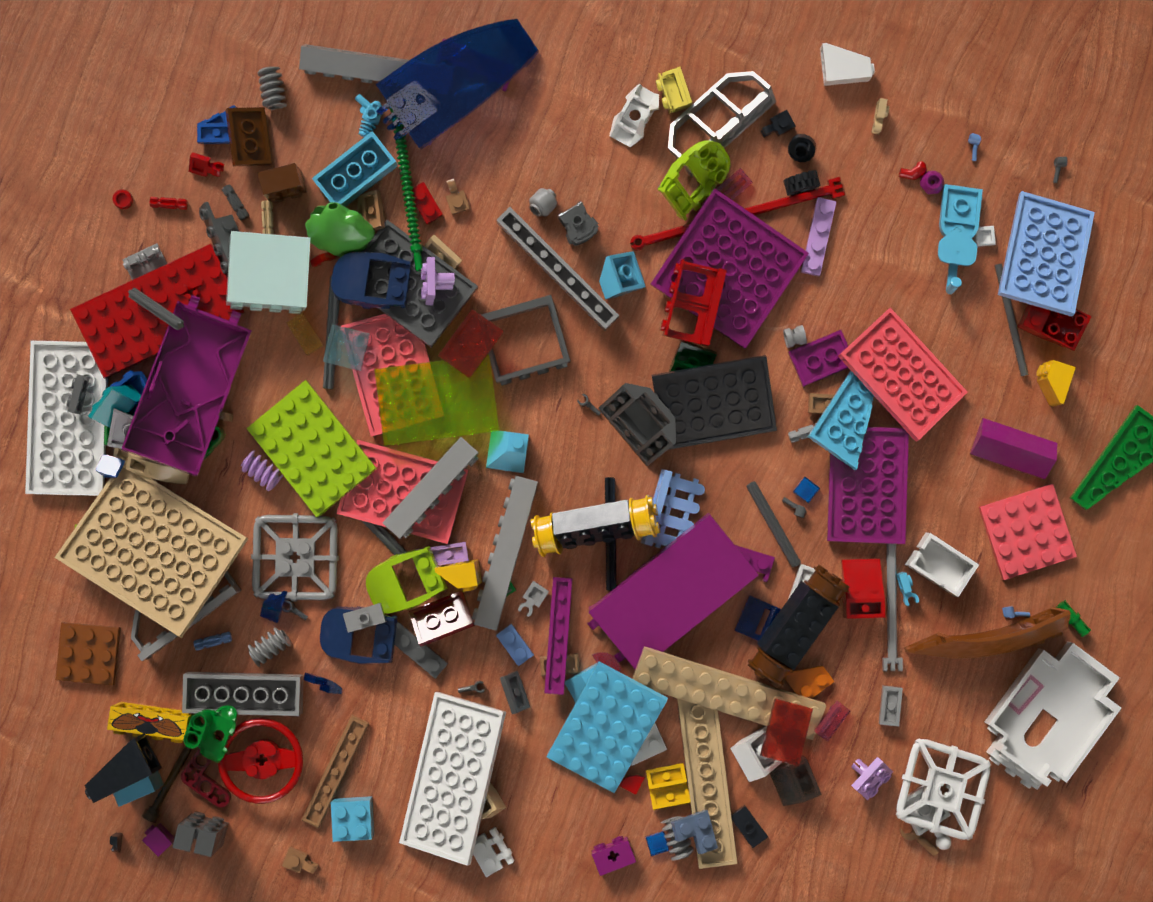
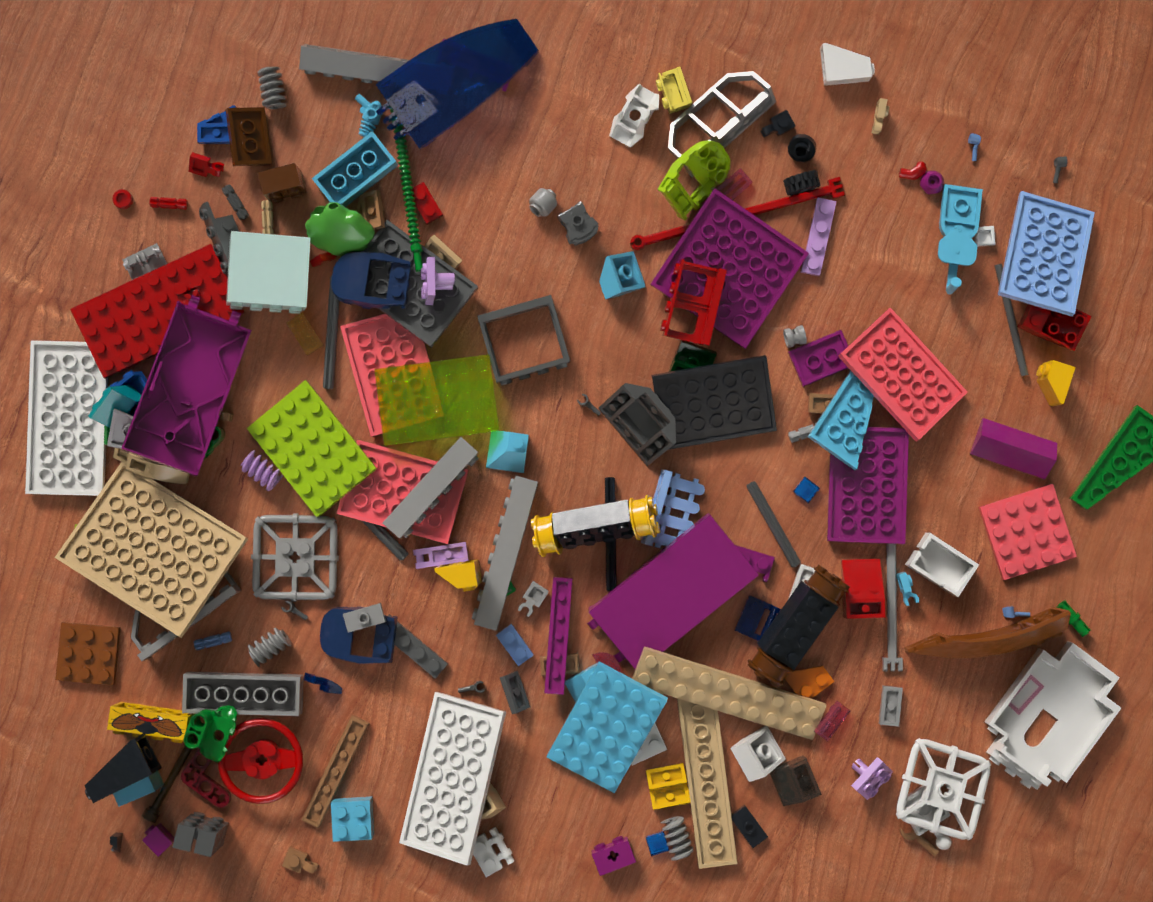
(79, 388): dark grey plate -> none
(110, 466): slope -> none
(155, 308): dark grey axle -> none
(273, 606): clear blue slope -> none
(346, 347): clear light blue plate -> none
(386, 589): lime slope -> none
(441, 618): plate -> none
(456, 200): medium nougat plate -> none
(471, 343): clear red plate -> none
(557, 269): light grey brick -> none
(632, 783): red tile -> none
(696, 826): sand blue plate -> none
(786, 732): clear red plate -> none
(800, 510): dark grey hand -> none

